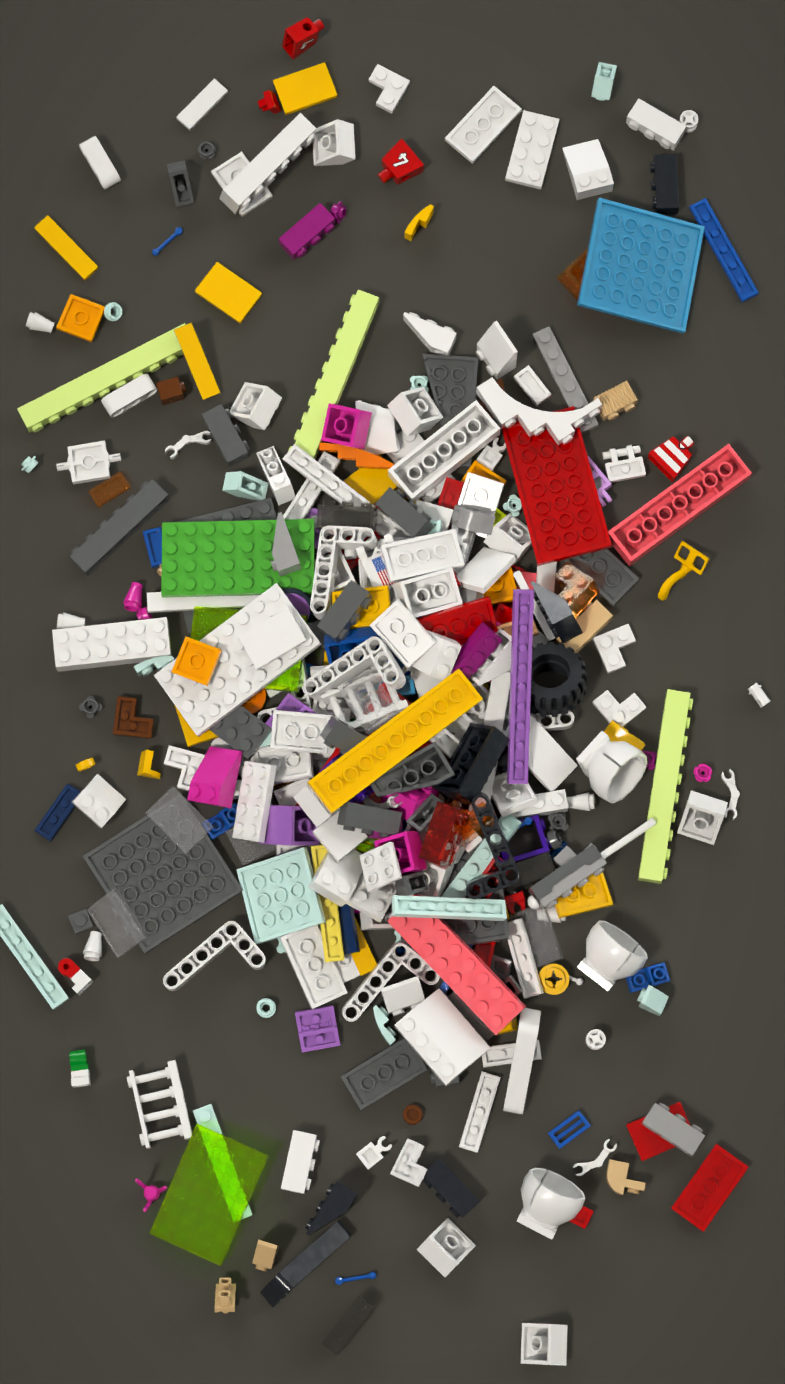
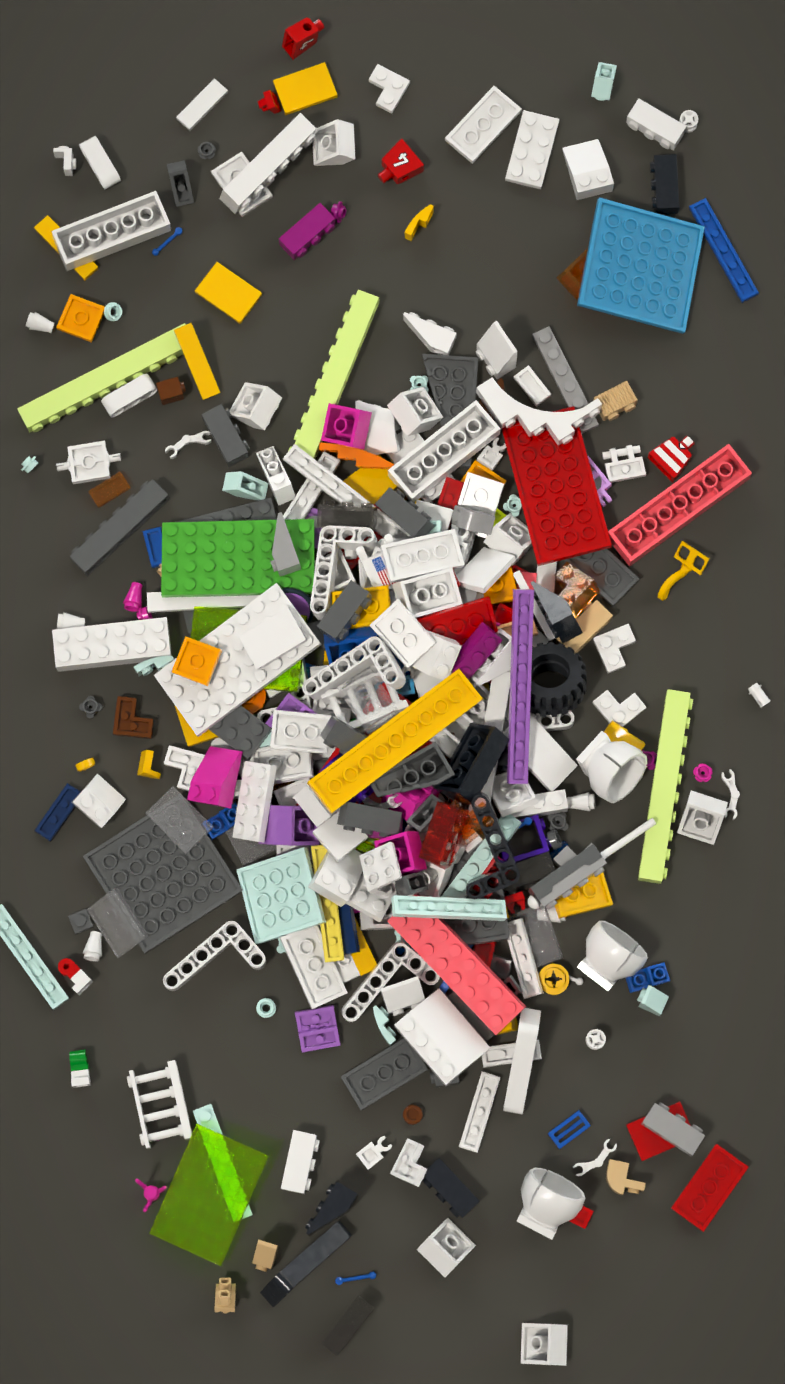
(69, 160): none -> white bracket
(111, 230): none -> white brick

